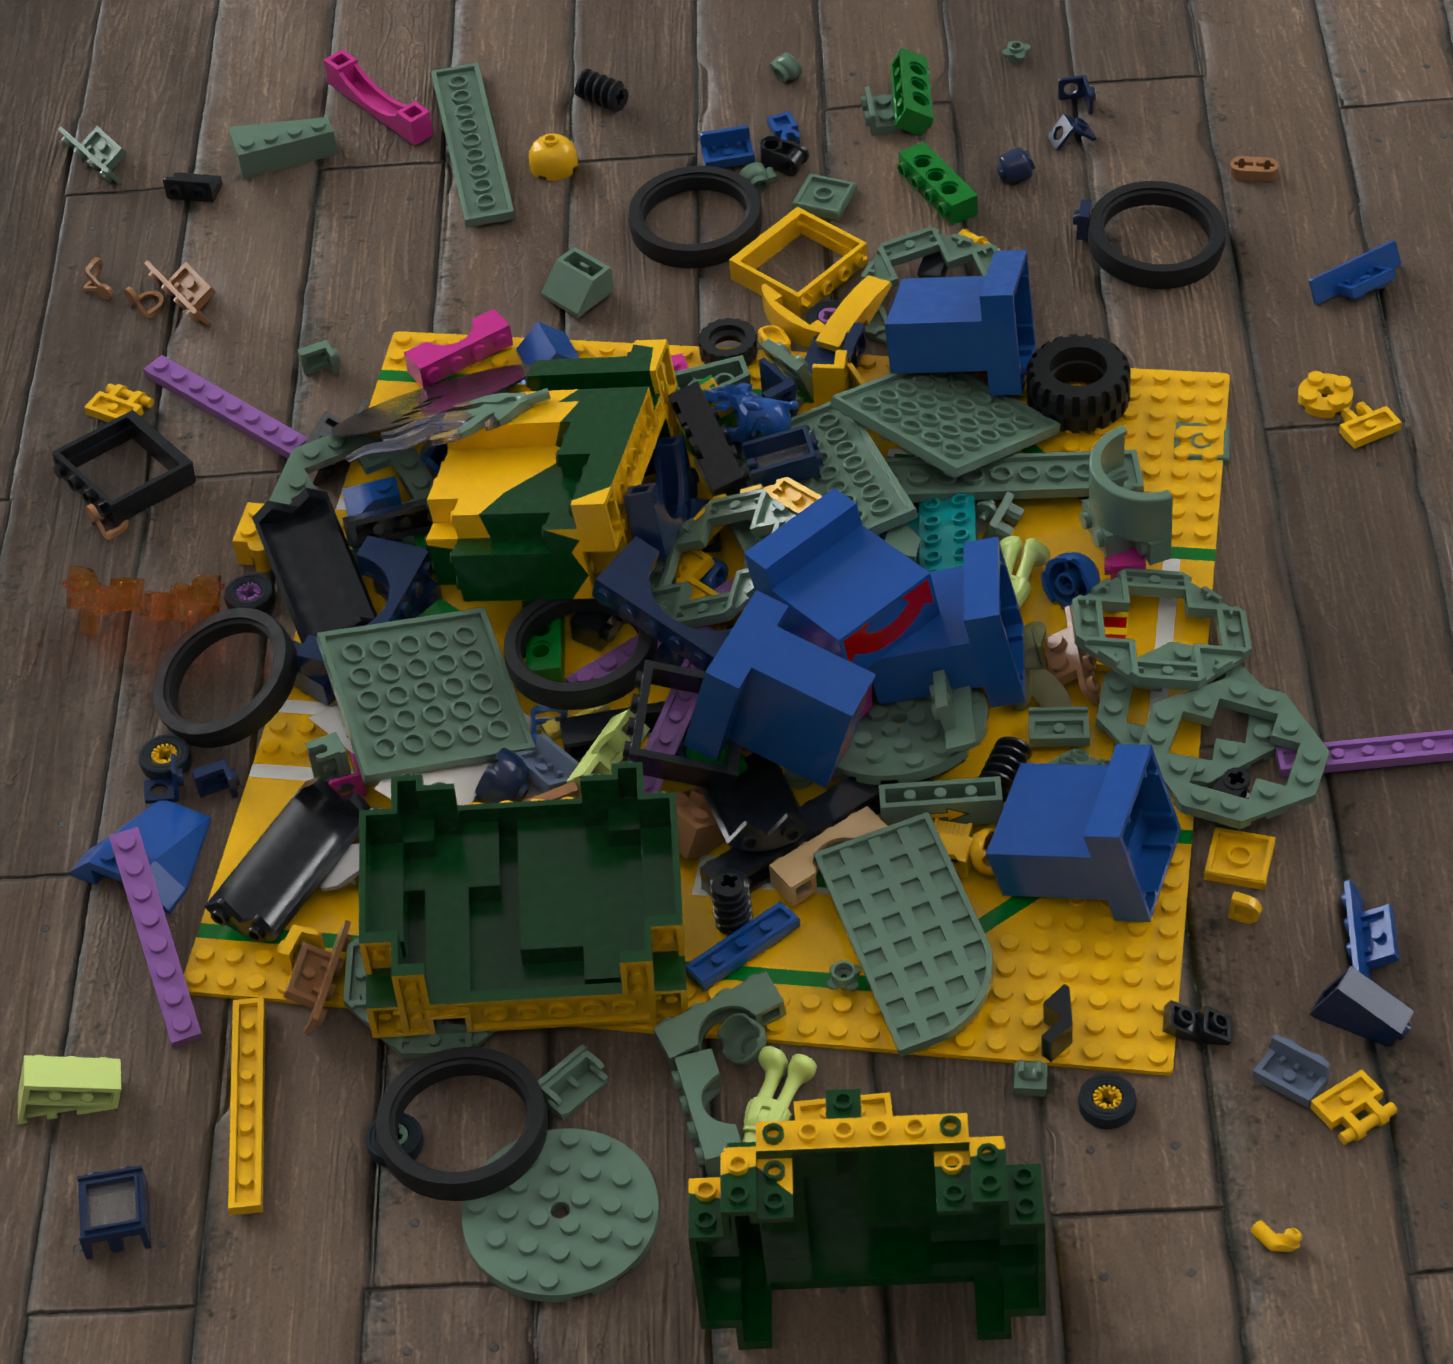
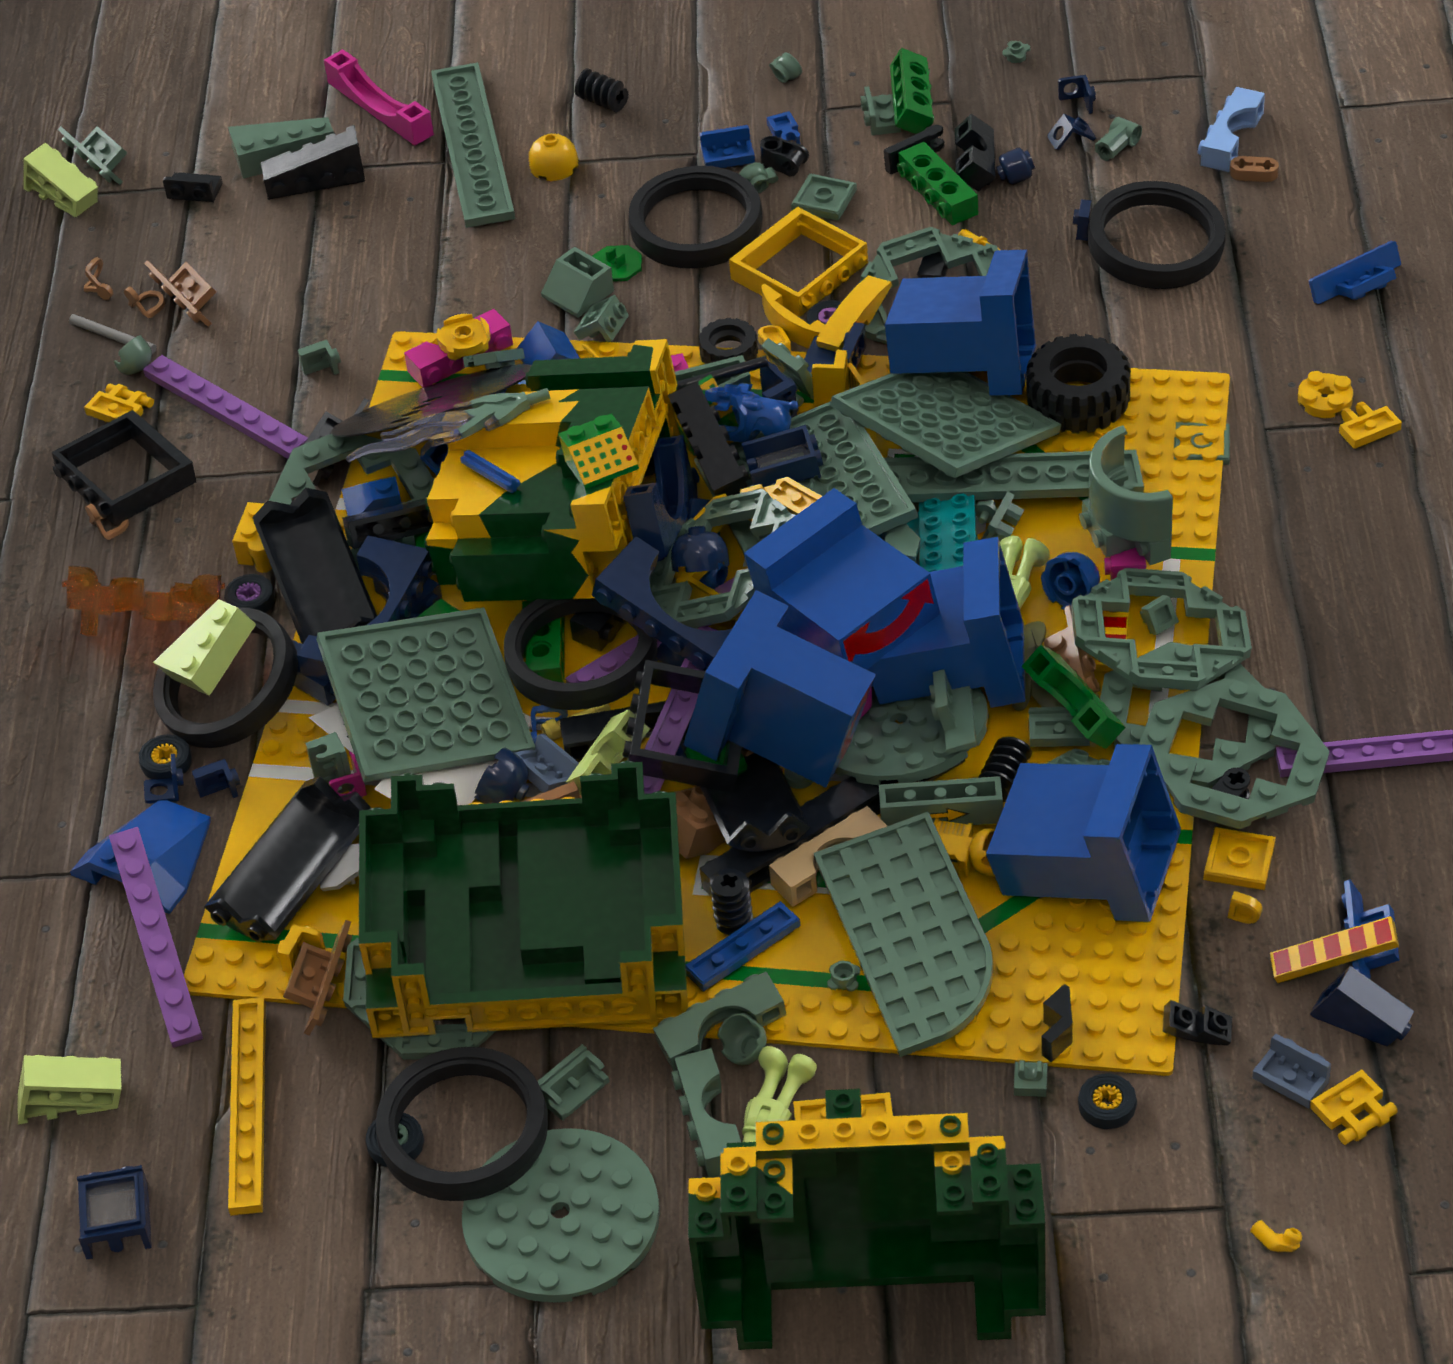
(59, 180): none -> yellowish green wedge
(104, 330): none -> light grey bar
(134, 356): none -> sand green hair
(207, 647): none -> yellowish green wedge
(315, 166): none -> black wedge
(474, 342): none -> yellow plate
(490, 471): none -> blue axle
(494, 359): none -> sand green plate
(597, 451): none -> slope
(603, 318): none -> sand green bracket
(622, 259): none -> green piece
(699, 551): none -> dark blue cylinder
(728, 372): none -> black bar
(929, 136): none -> black hinge
(977, 162): none -> black arch
(1064, 684): none -> green arch
(1120, 134): none -> sand green piece
(1159, 615): none -> sand green tile
(1240, 111): none -> light blue arch
(1334, 949): none -> tile

